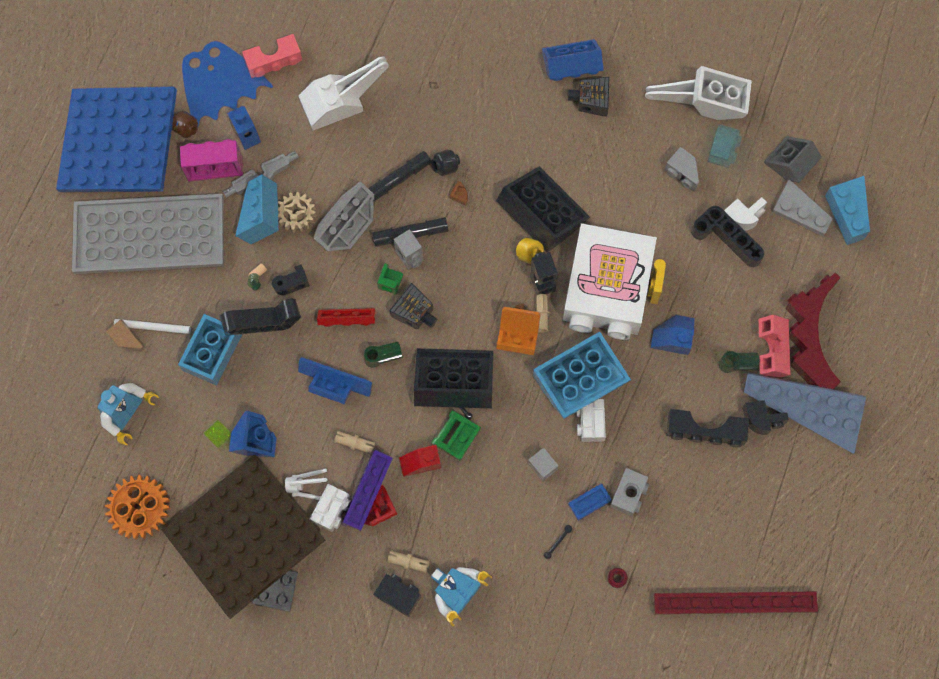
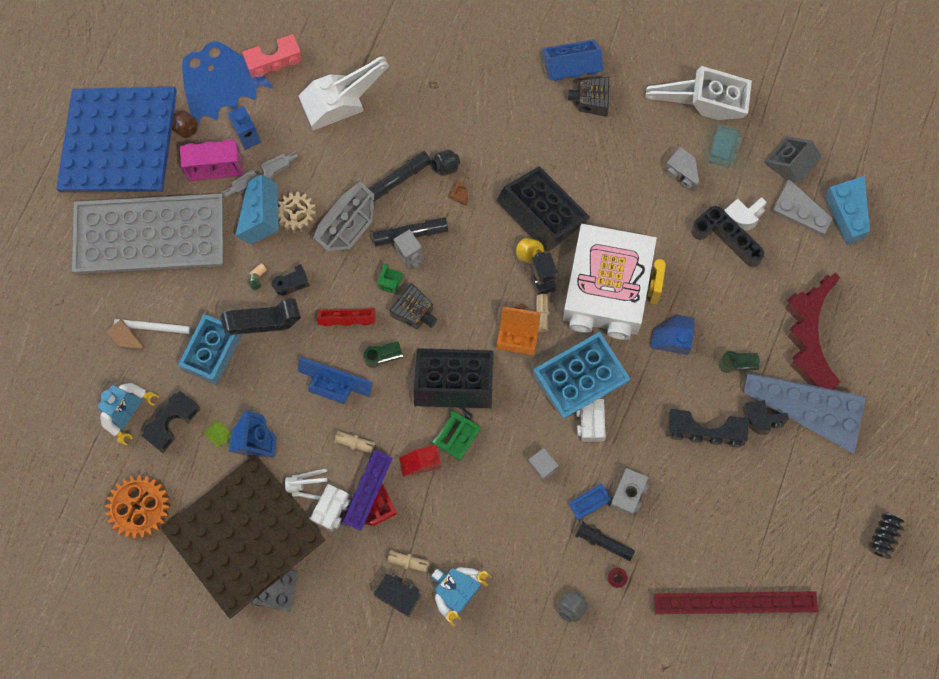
(178, 407): none -> black arch
(568, 529): black hinge -> none
(572, 606): none -> dark grey head
(596, 537): none -> black pin
(776, 333): coral arch -> none
(885, 535): none -> black piece

